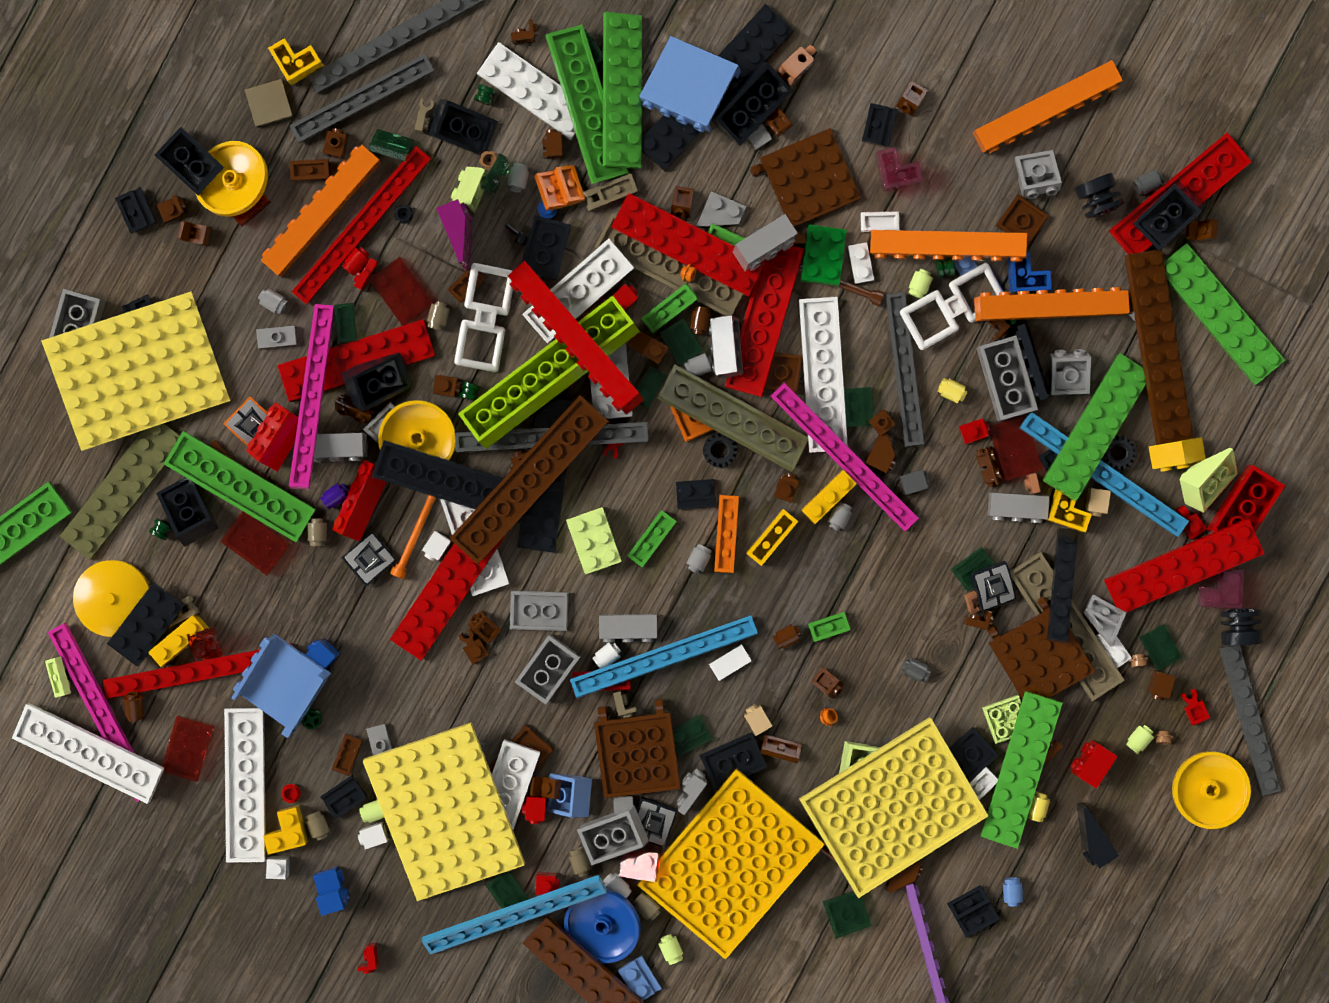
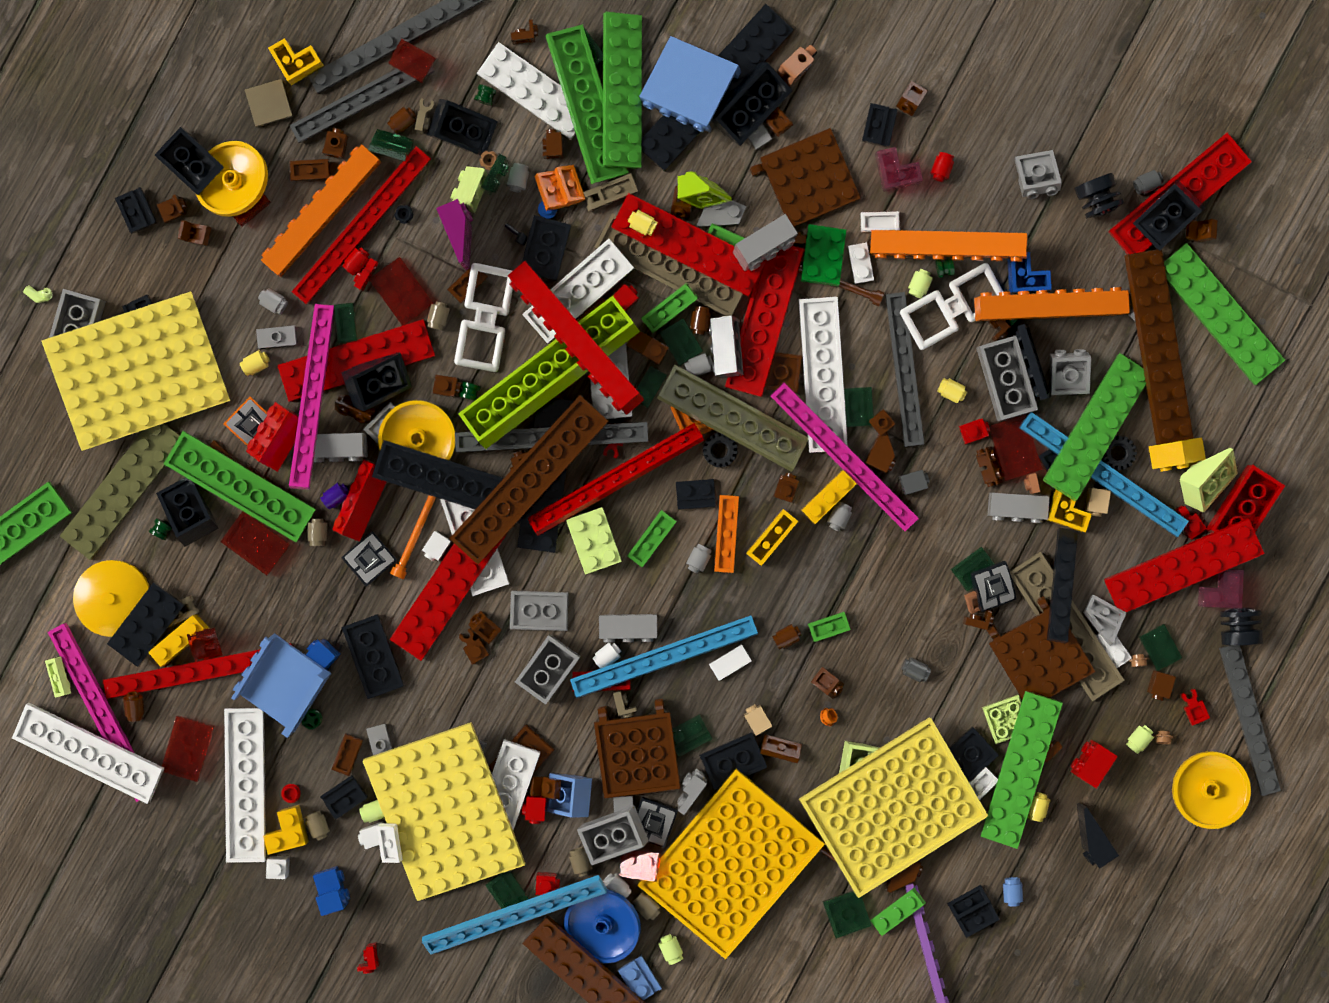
(38, 296): none -> yellowish green arm
(255, 363): none -> light yellow brick
(373, 656): none -> black plate
(389, 843): none -> white plate
(402, 120): none -> reddish brown brick
(411, 60): none -> clear red plate
(615, 479): none -> red plate
(642, 223): none -> light yellow brick
(688, 273): orange plate -> none
(700, 191): none -> lime slope
(898, 911): none -> bright green plate
(942, 166): none -> red brick
(964, 266): medium blue plate -> none
(1022, 218): reddish brown tile -> none
(1047, 107): orange brick -> none

